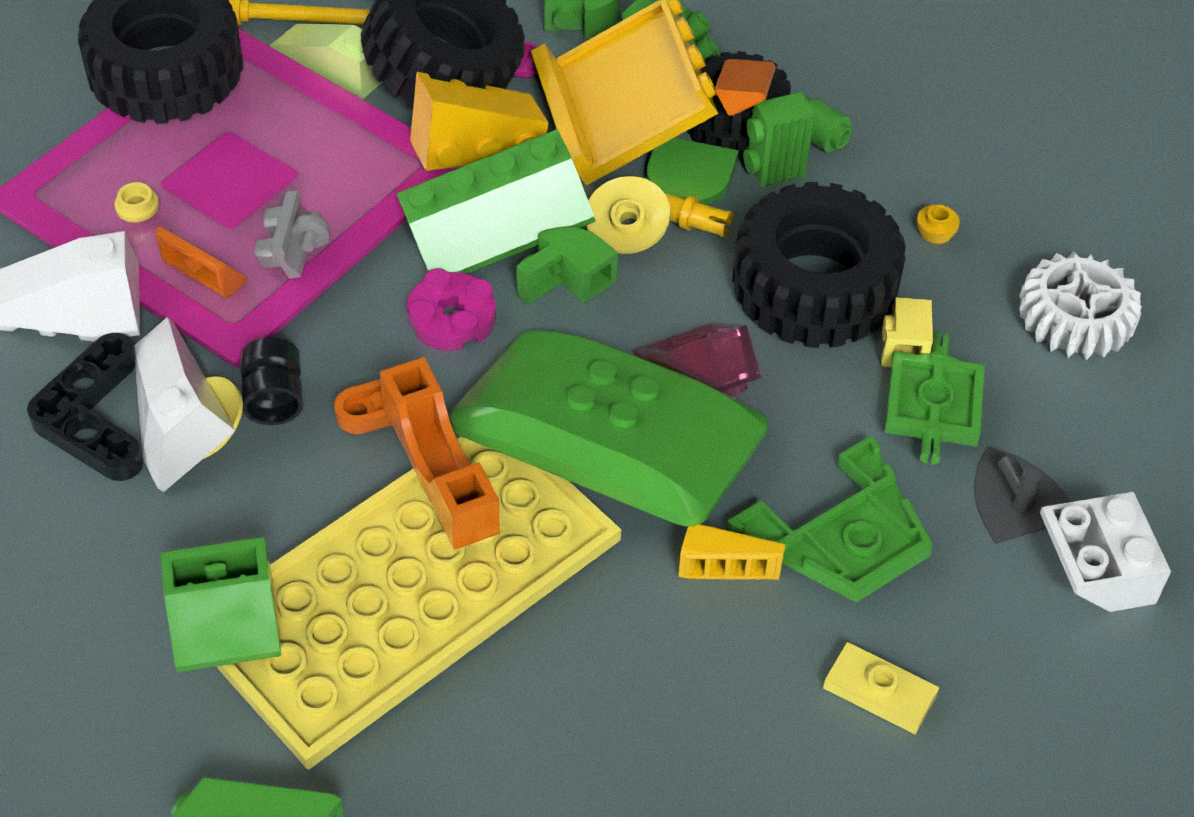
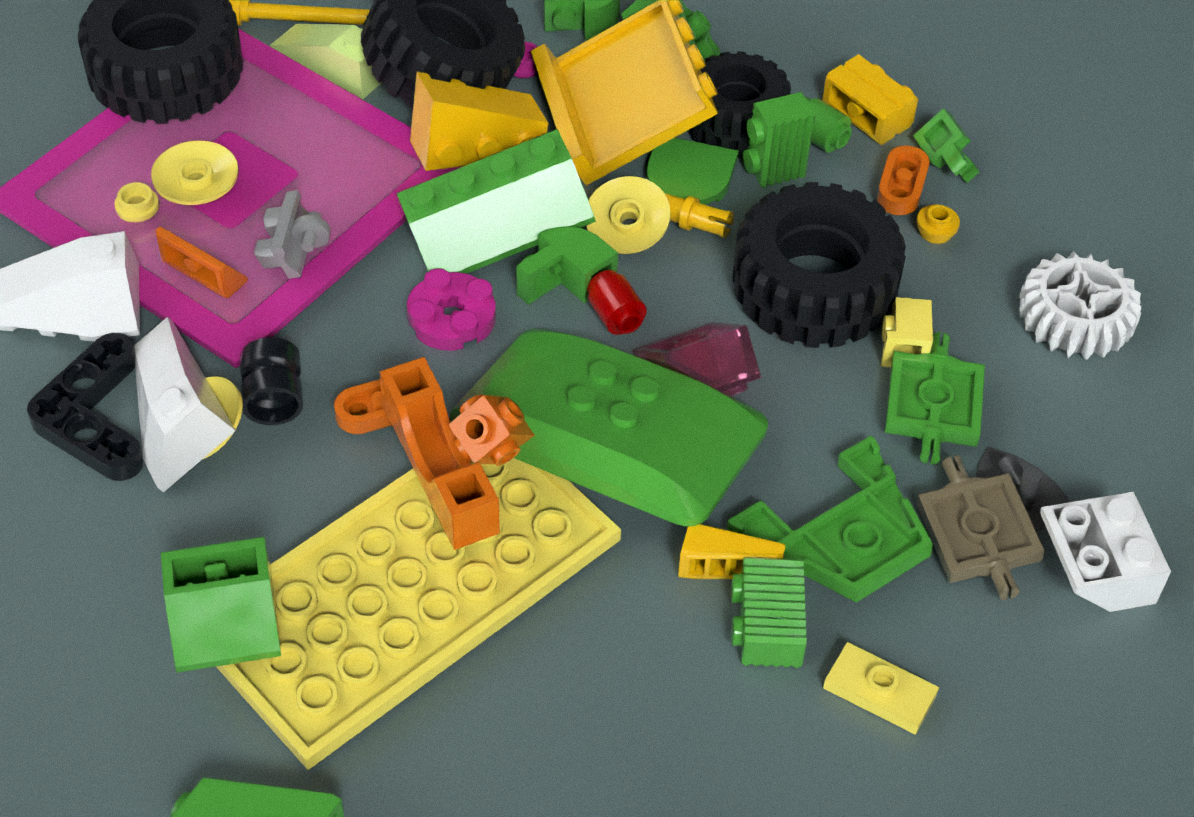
(194, 172): none -> light yellow dish
(490, 429): none -> orange brick
(616, 302): none -> red brick
(743, 84): orange slope -> none
(771, 612): none -> bright green brick
(870, 99): none -> yellow brick
(903, 180): none -> orange plate
(943, 143): none -> bright green plate
(979, 527): none -> dark tan plate

